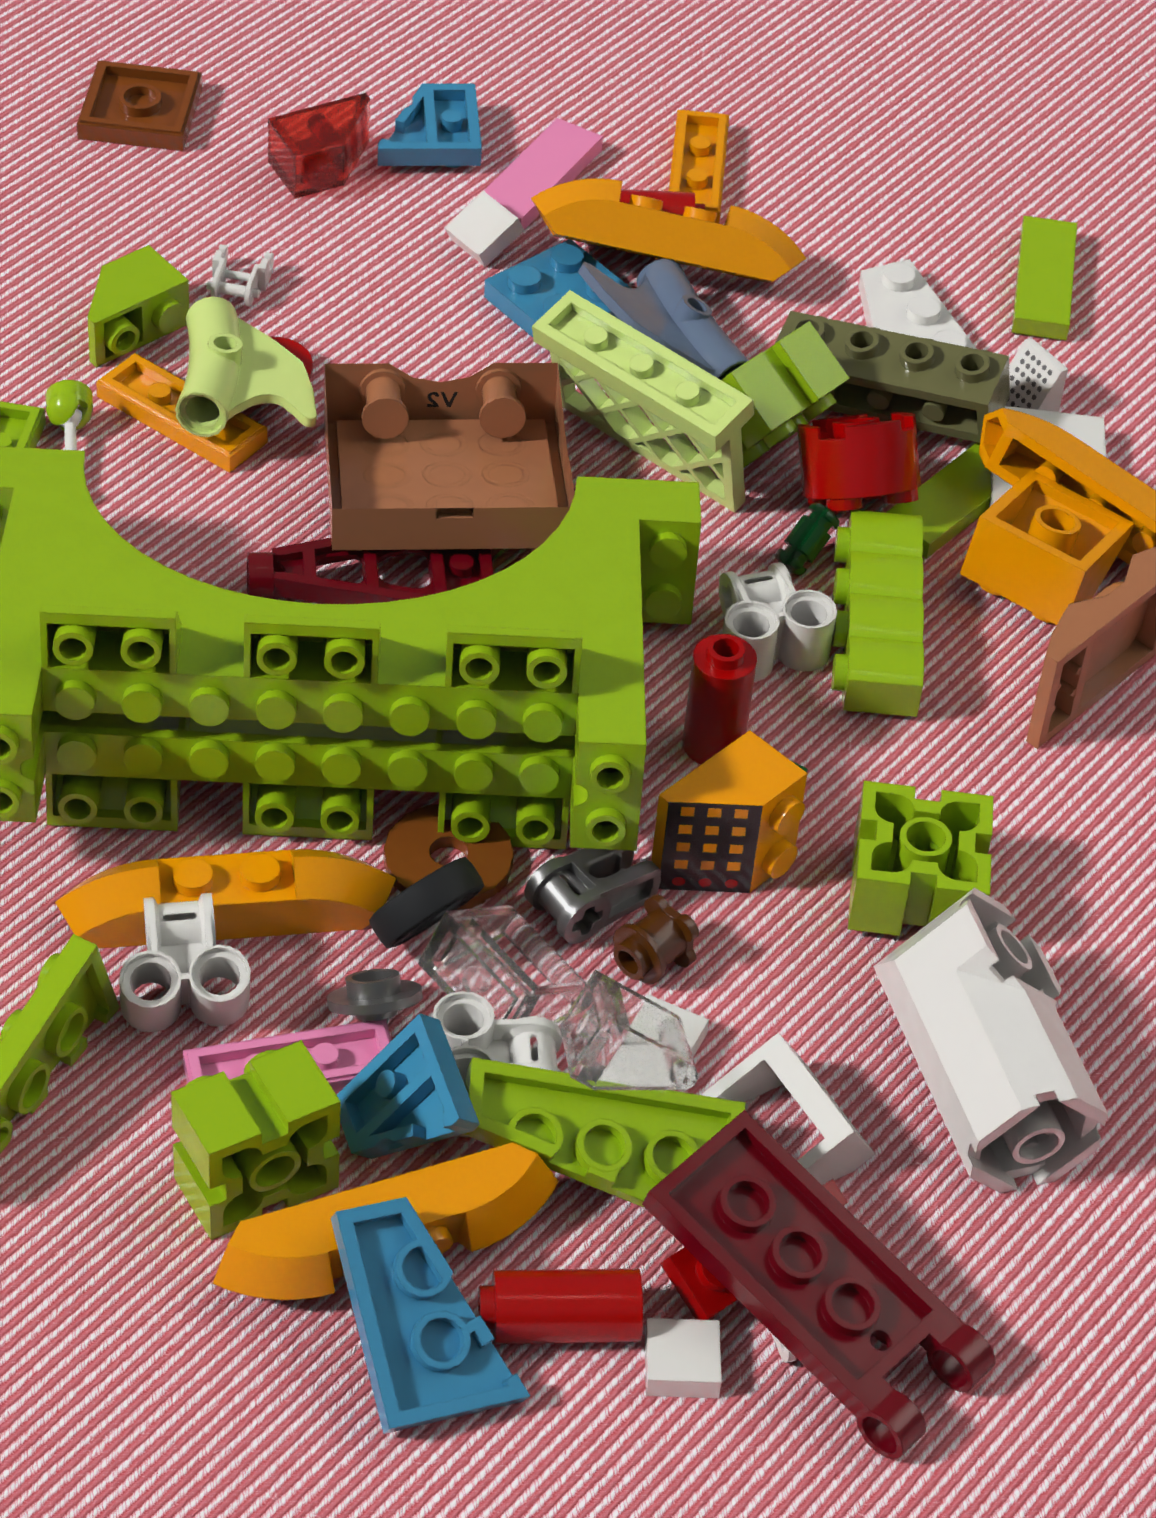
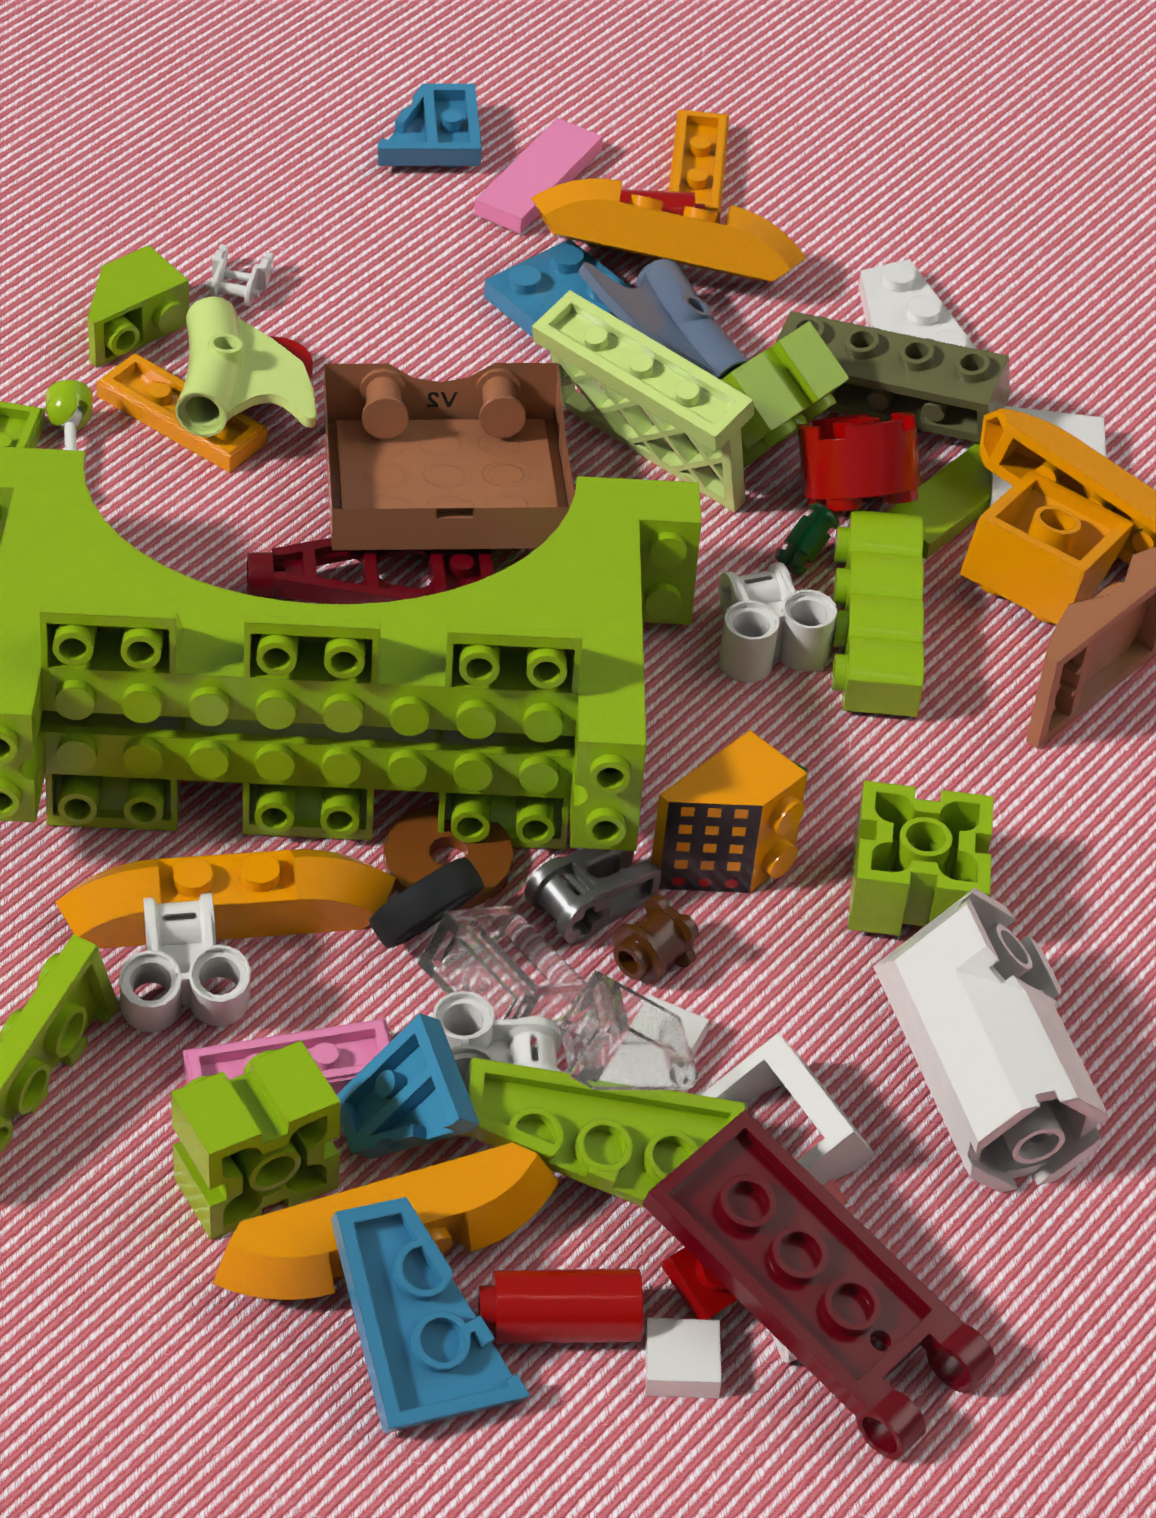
(140, 105): dark orange tile -> none
(319, 144): clear red slope -> none
(374, 995): flat silver piece -> none
(484, 228): white tile -> none
(718, 695): red brick -> none
(1036, 378): white slope -> none
(1044, 278): lime tile -> none

